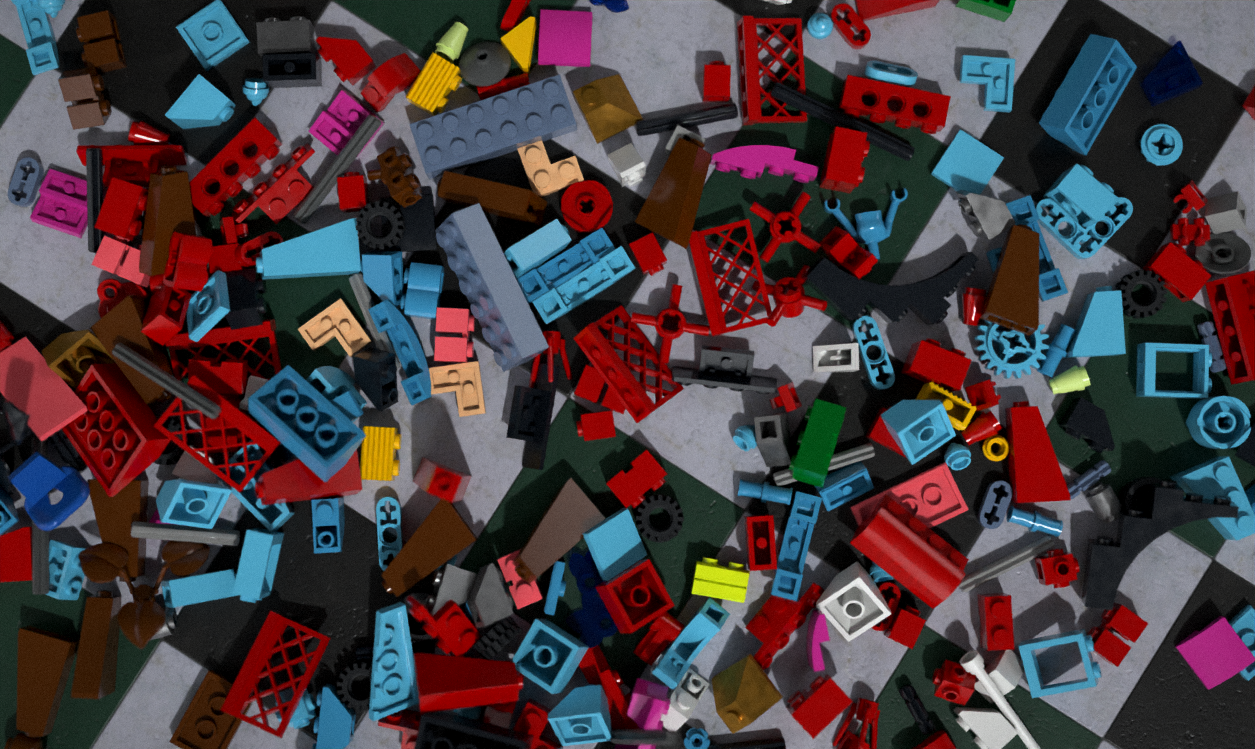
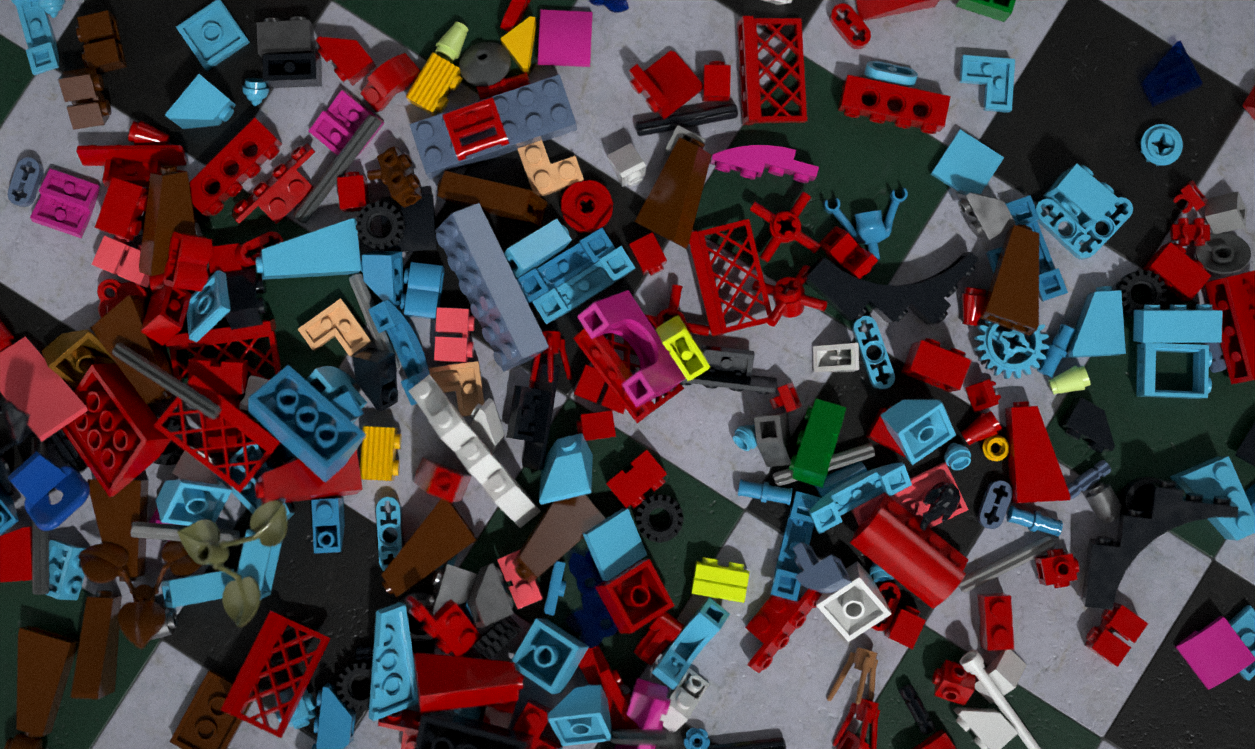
(94, 196): black axle -> none
(202, 544): none -> olive plant
(231, 232): red tile -> none
(473, 120): none -> red plate
(473, 452): none -> white arch
(487, 424): none -> white slope
(566, 470): none -> medium azure slope
(607, 107): pearl gold slope -> none
(625, 318): none -> dark pink arch
(666, 84): none -> red bracket
(683, 348): none -> neon yellow brick
(743, 693): pearl gold slope -> none
(760, 542): red brick -> none
(816, 633): dark pink slope -> none
(819, 706): red brick -> none
(820, 26): medium azure plate -> none
(822, 576): none -> sand blue brick
(841, 120): black axle -> none
(843, 160): red brick -> none
(857, 491): none -> medium azure slope
(864, 661): none -> medium nougat plant
(944, 501): none -> black piece
(958, 411): yellow brick -> none
(1032, 669): medium azure window -> none
(1088, 93): dark azure slope -> none
(1177, 324): none -> medium azure brick
(1234, 422): medium azure brick -> none

